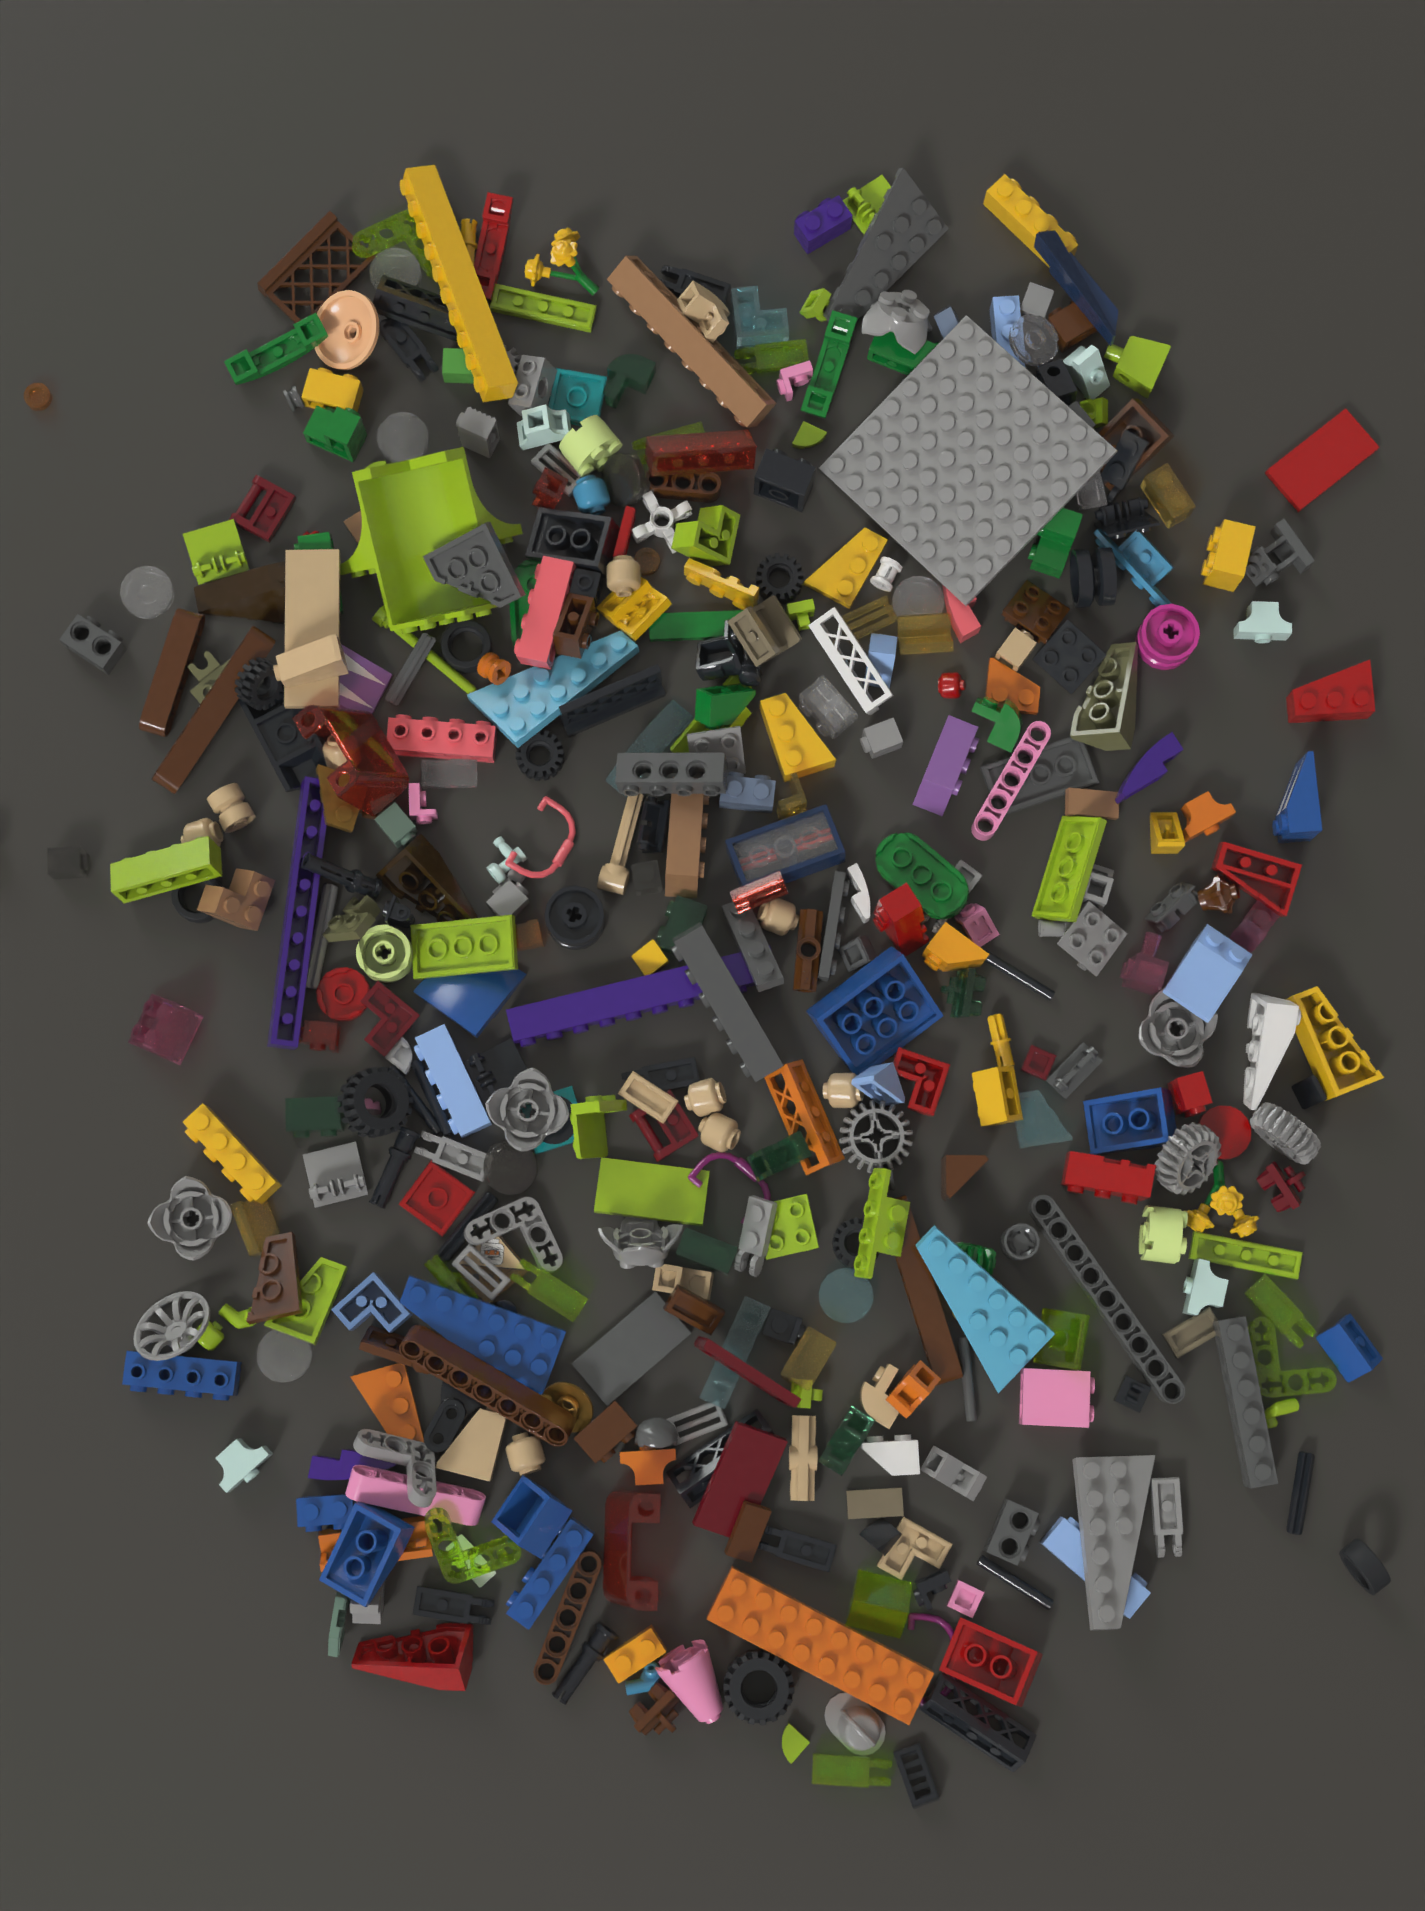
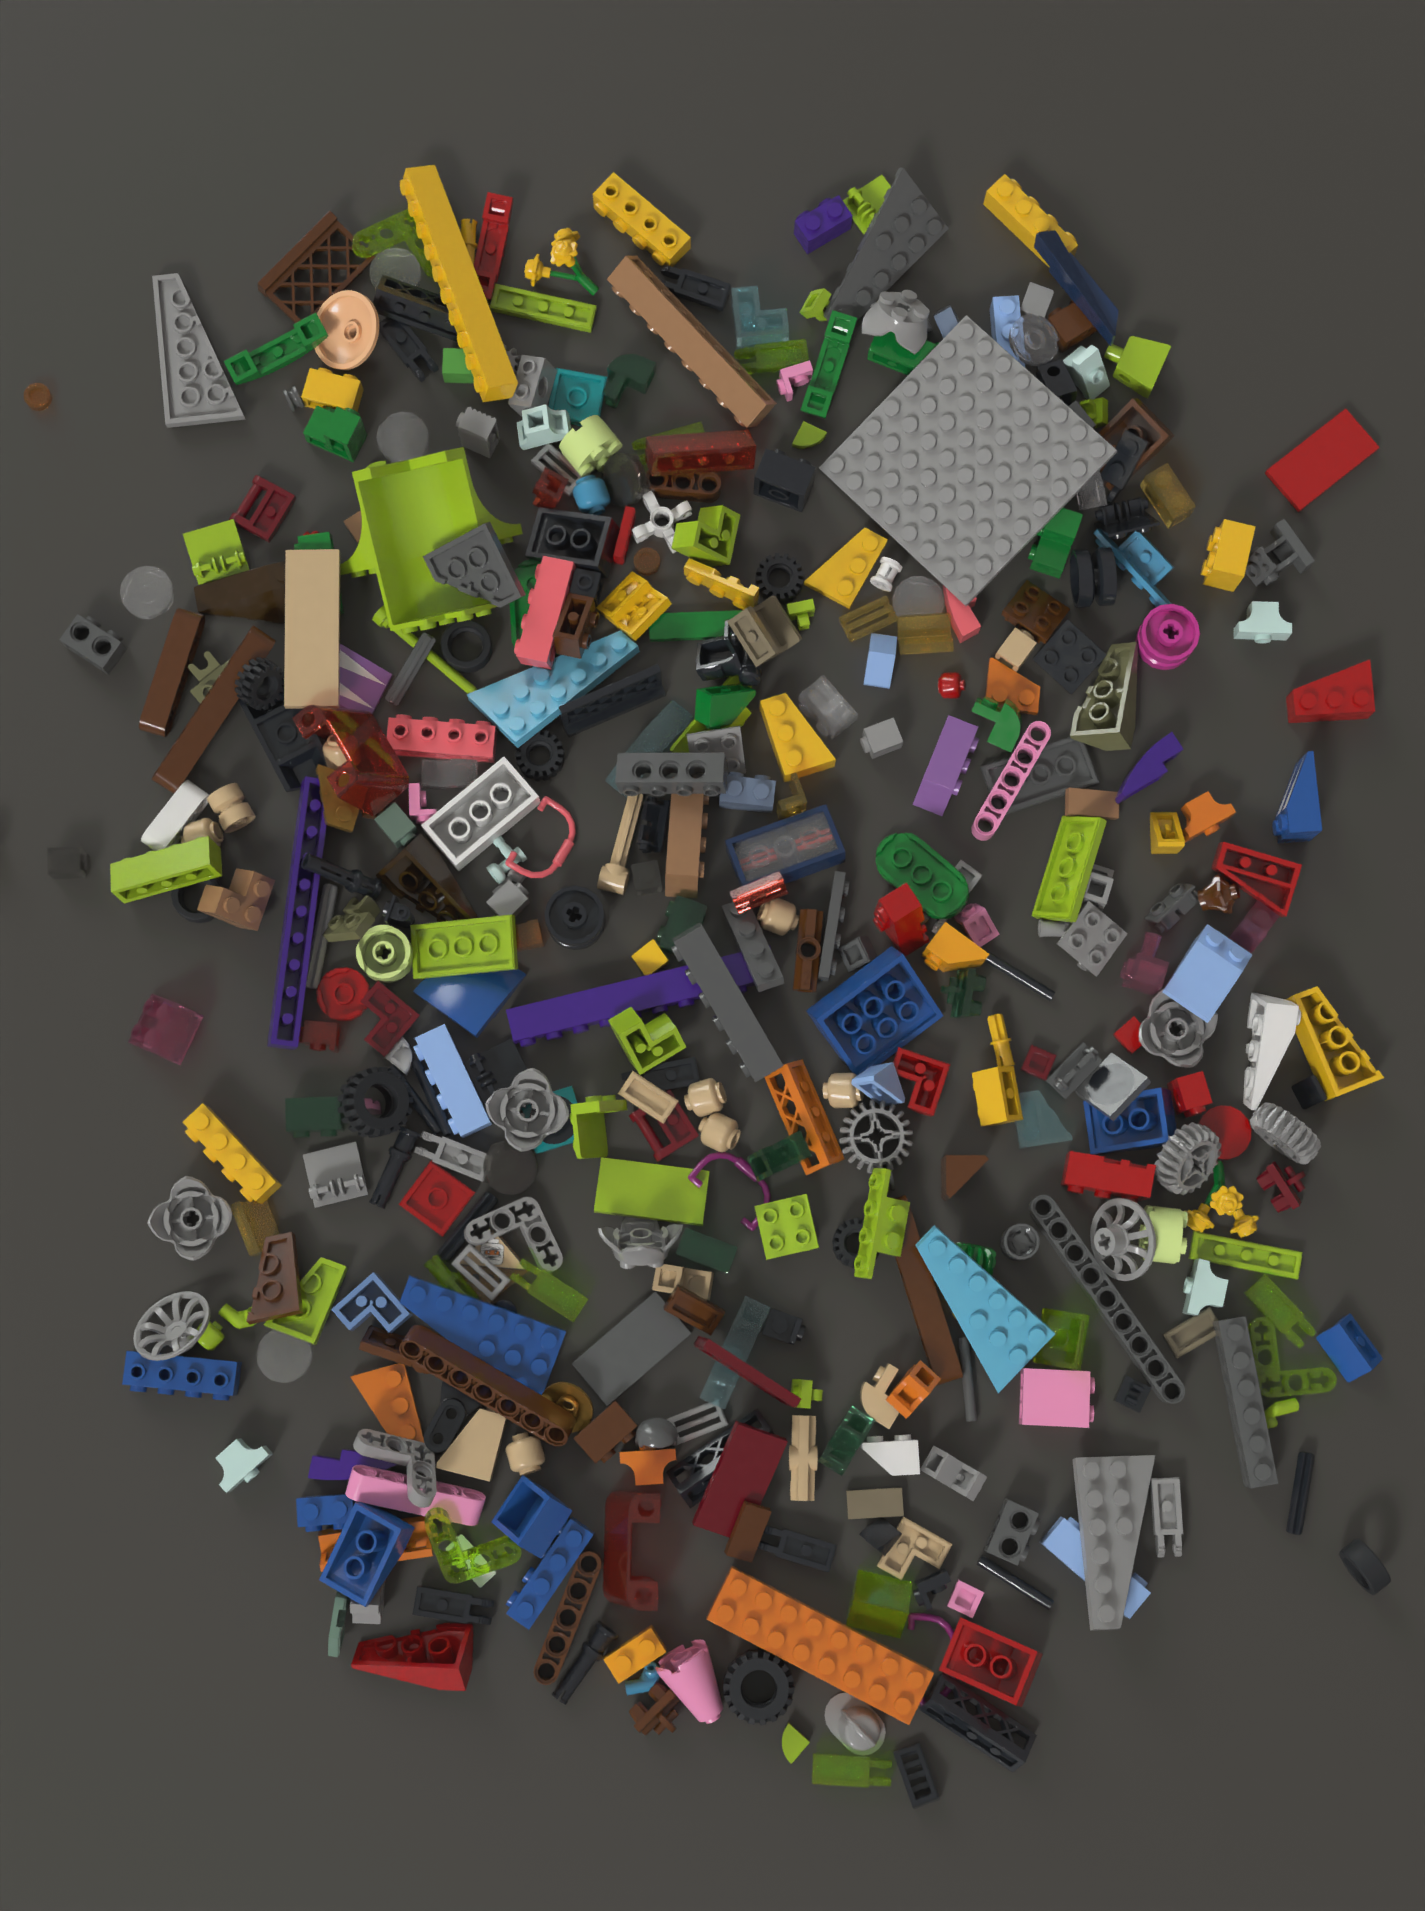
(180, 810): none -> white beam
(190, 371): none -> light grey wing
(311, 662): tan slope -> none
(481, 813): none -> white brick
(494, 668): orange wheel -> none
(623, 575): tan head -> none
(641, 221): none -> yellow brick
(647, 1043): none -> lime brick
(704, 309): tan brick -> none
(755, 1234): light grey hinge -> none
(808, 1359): clear yellow panel -> none
(844, 667): white fence -> none
(845, 1296): clear light blue tile -> none
(861, 900): white slope -> none
(1112, 1086): none -> tile
(1115, 1239): none -> light grey wheel
(1128, 1035): none -> red tile

